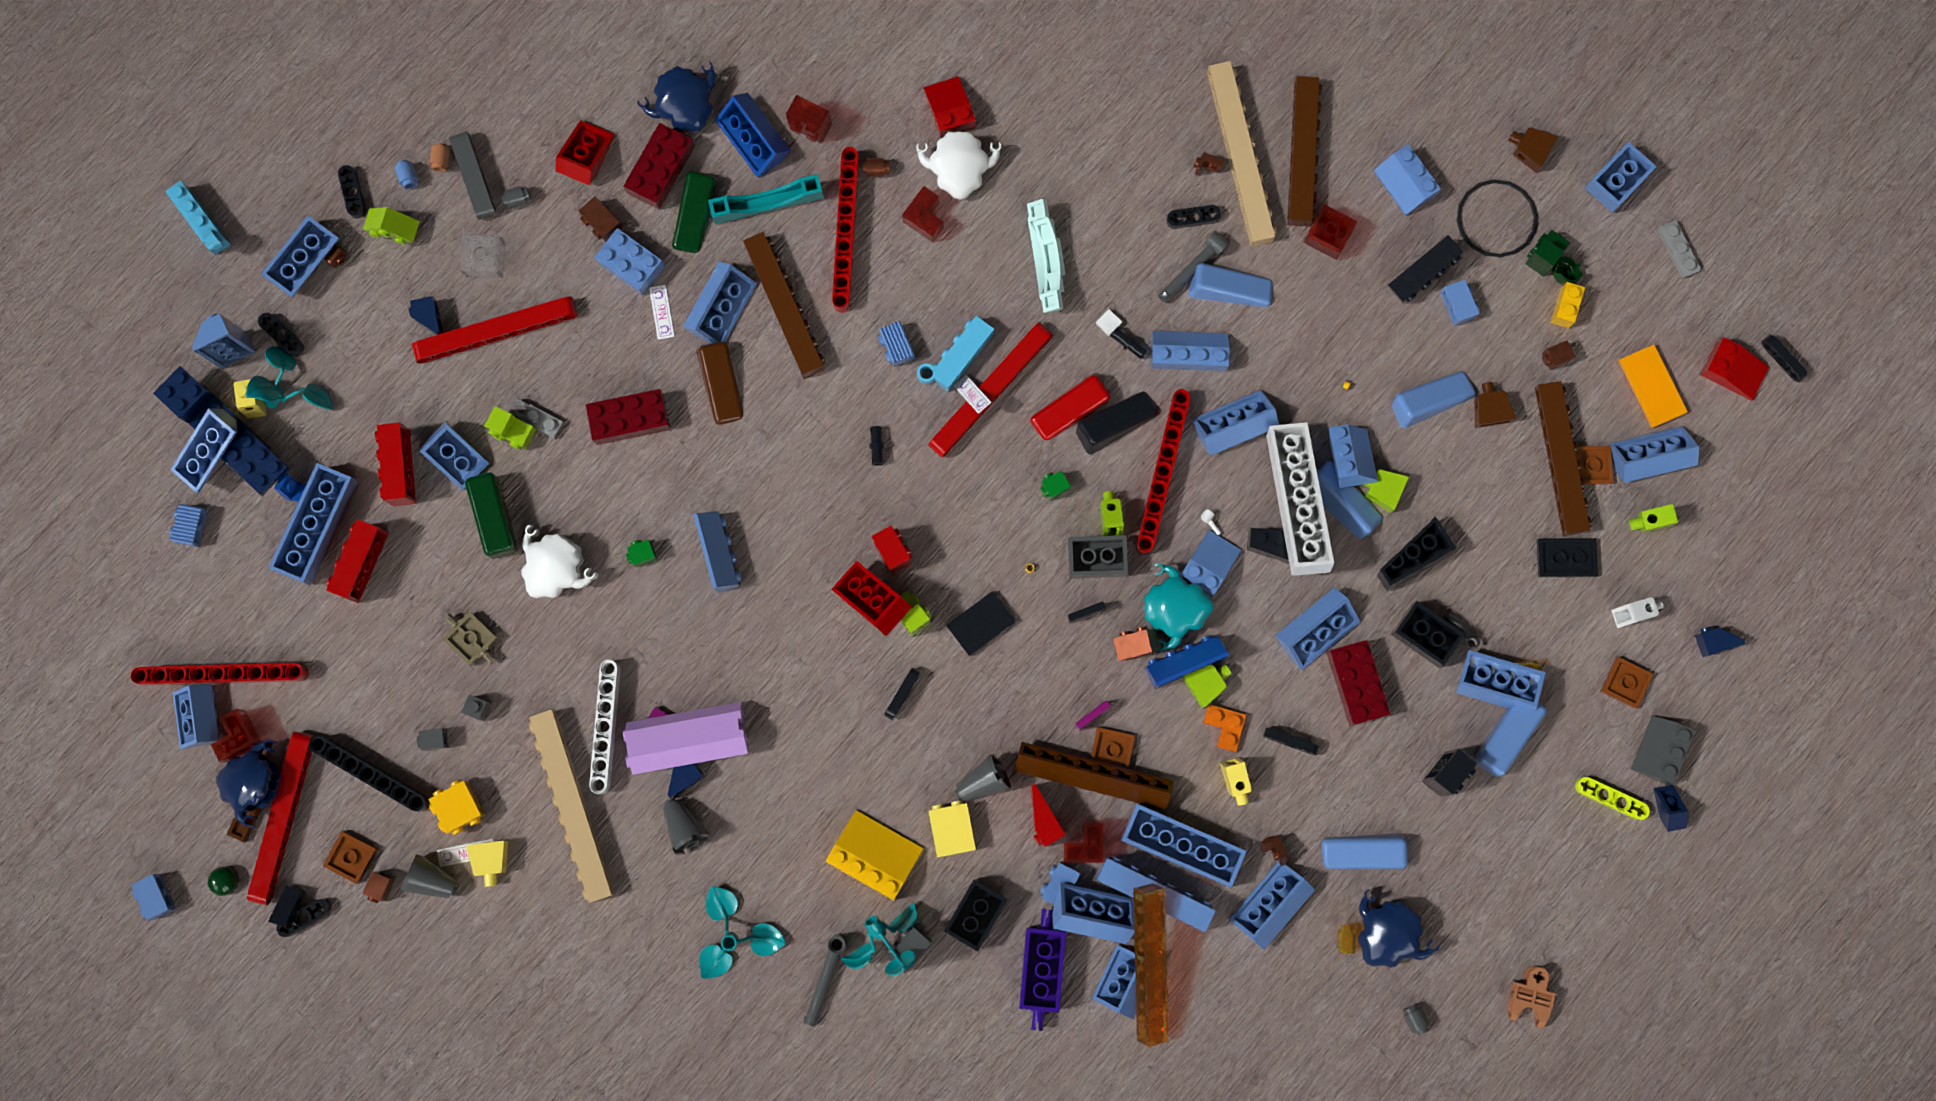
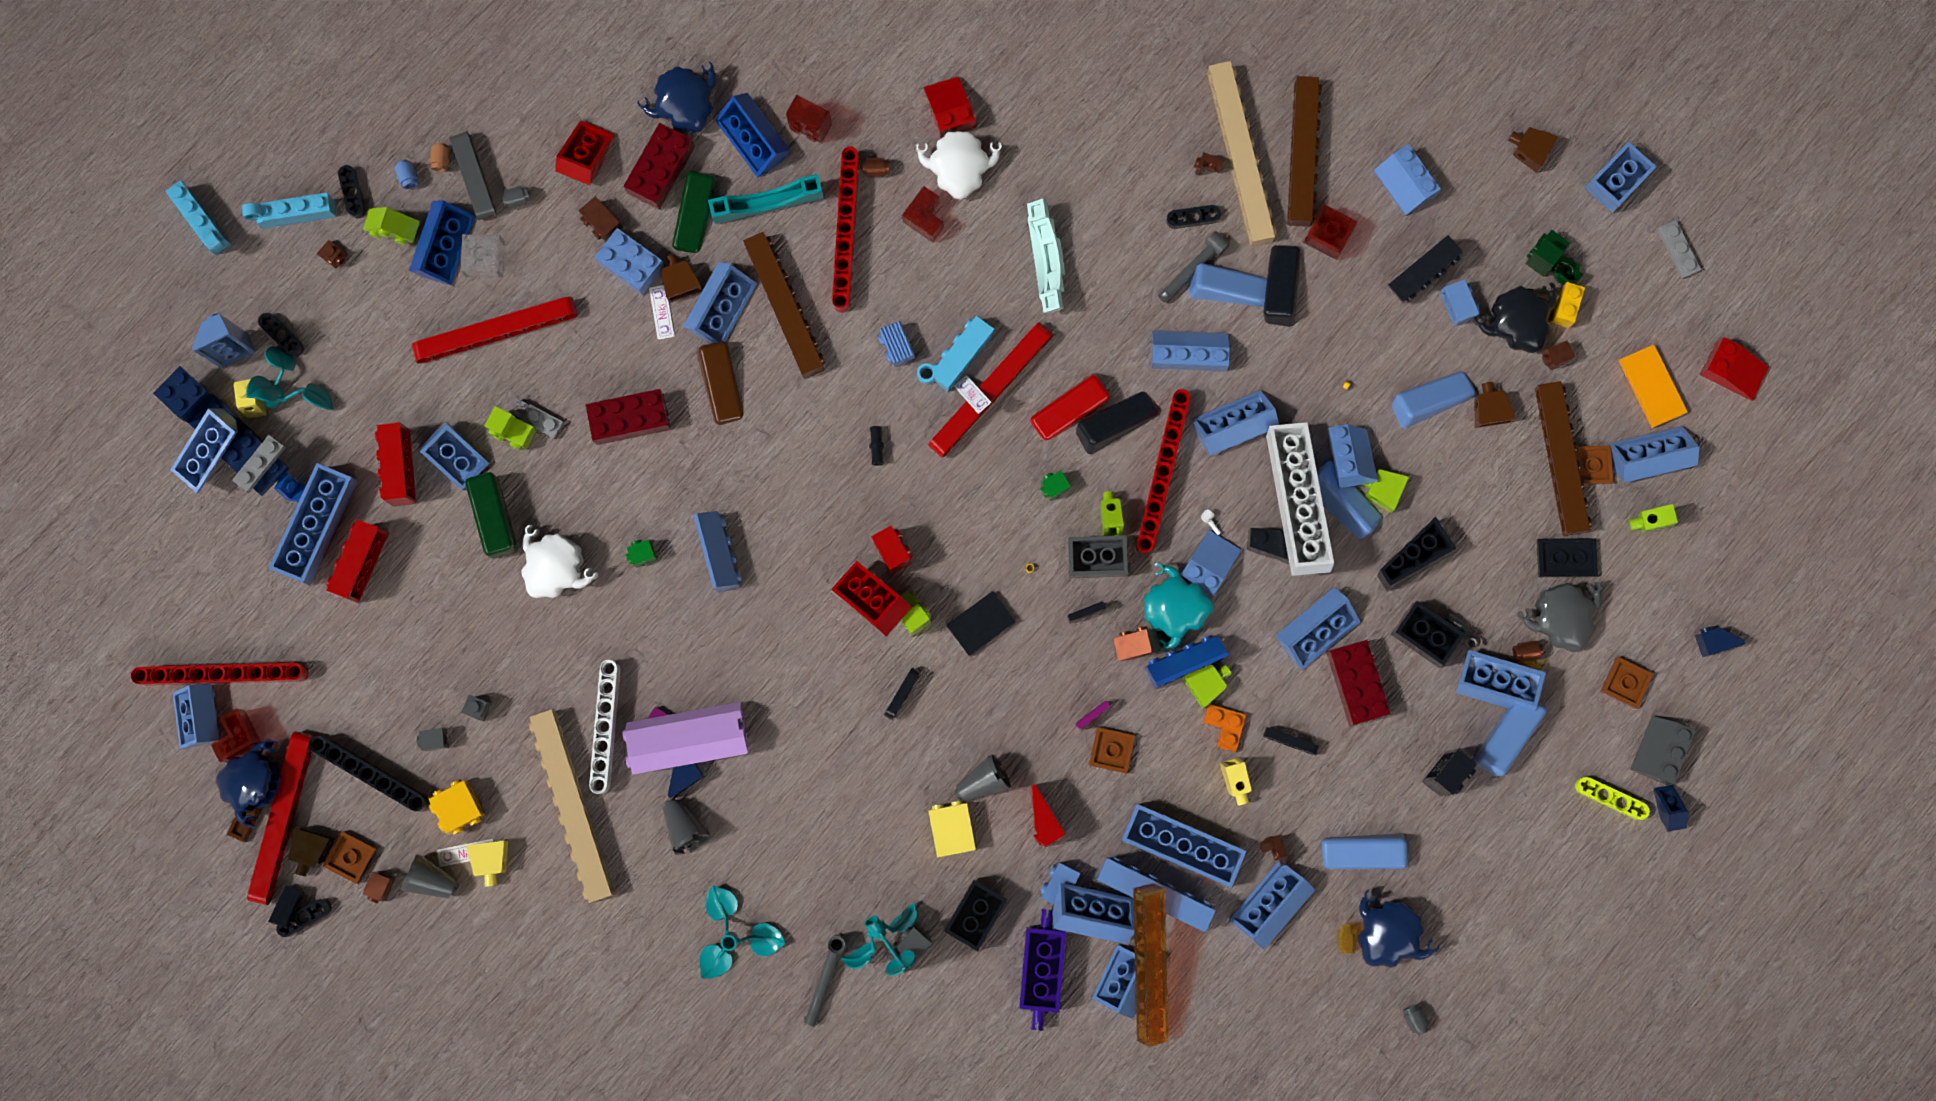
(152, 897): medium blue brick -> none
(188, 525): medium blue brick -> none
(223, 881): dark green hair -> none
(258, 463): none -> light grey plate
(290, 210): none -> medium azure hinge
(300, 256): medium blue slope -> none
(308, 849): none -> dark brown torso
(426, 313): dark blue slope -> none
(441, 242): none -> blue slope
(470, 638): dark tan plate -> none
(679, 279): none -> reddish brown torso
(874, 855): yellow slope -> none
(1090, 850): clear red brick -> none
(1094, 775): reddish brown brick -> none
(1108, 322): white tile -> none
(1128, 343): black pin -> none
(1282, 285): none -> black piece
(1480, 250): black piece -> none
(1521, 318): none -> black piece
(1527, 651): none -> copper brick
(1531, 986): nougat piece -> none
(1565, 615): none -> dark grey piece
(1637, 611): white torso -> none
(1784, 358): black beam -> none

